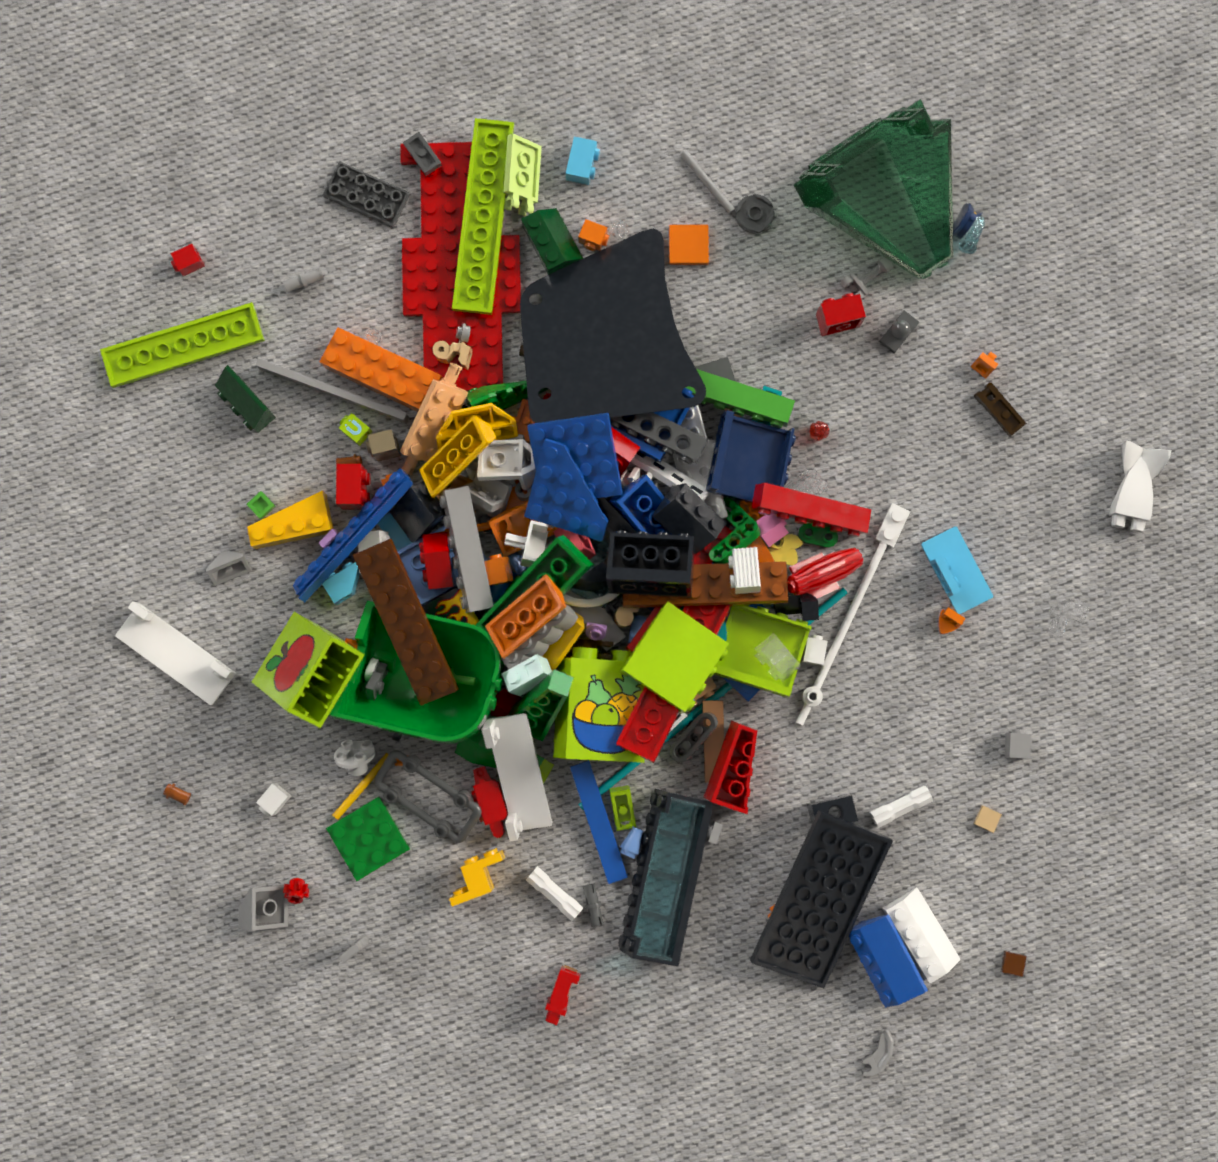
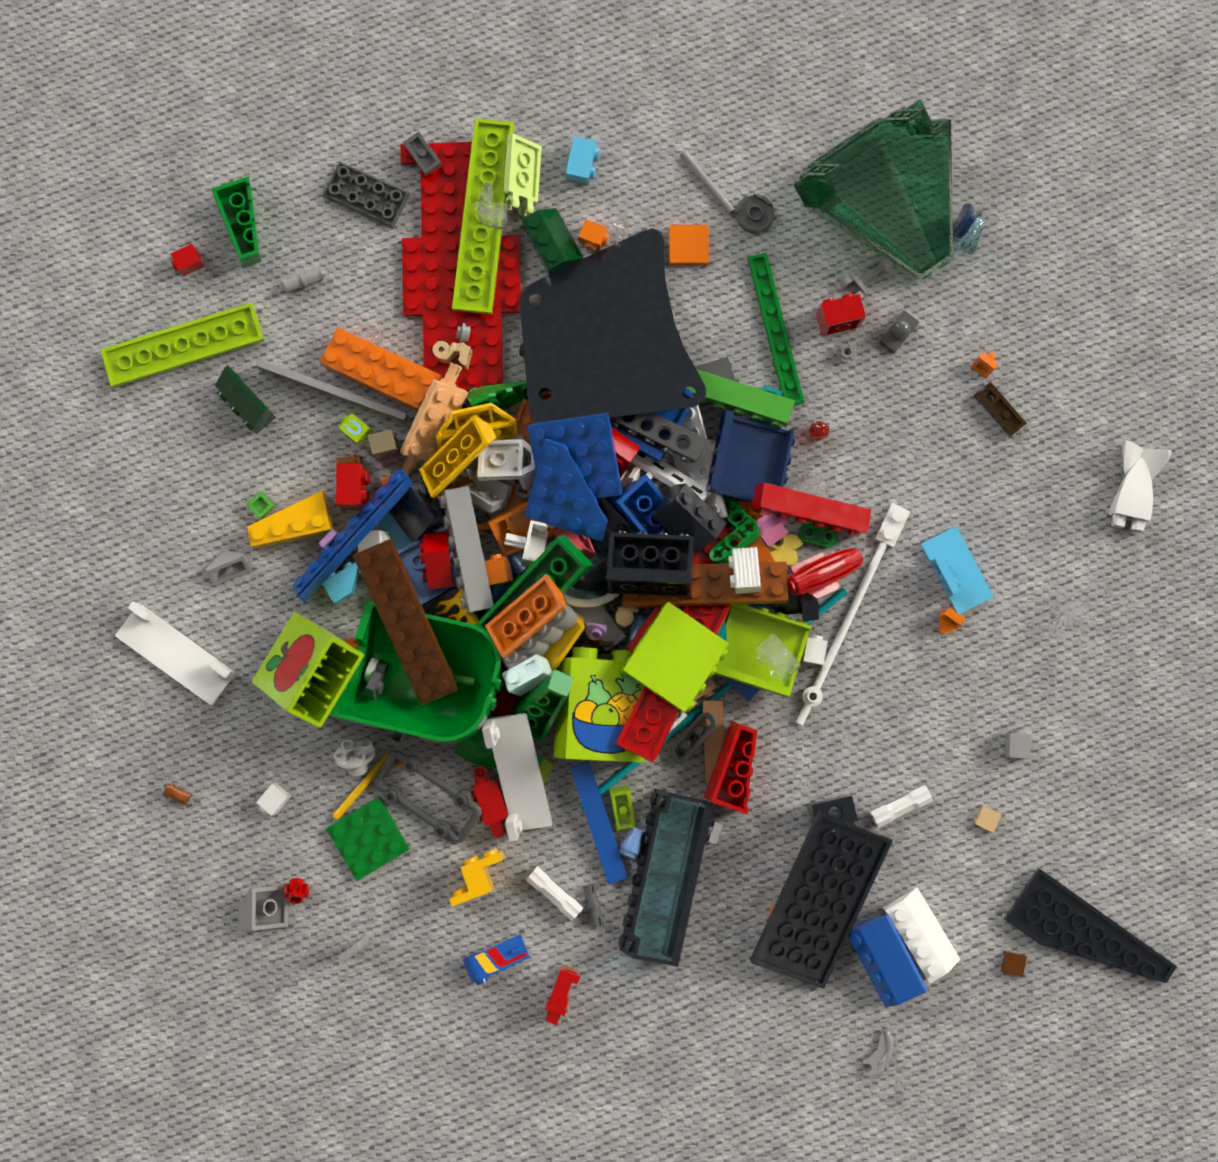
(238, 214): none -> green wedge
(489, 213): none -> clear brick
(495, 959): none -> blue door
(775, 327): none -> green tile
(851, 353): none -> light grey plate
(1068, 923): none -> black wing

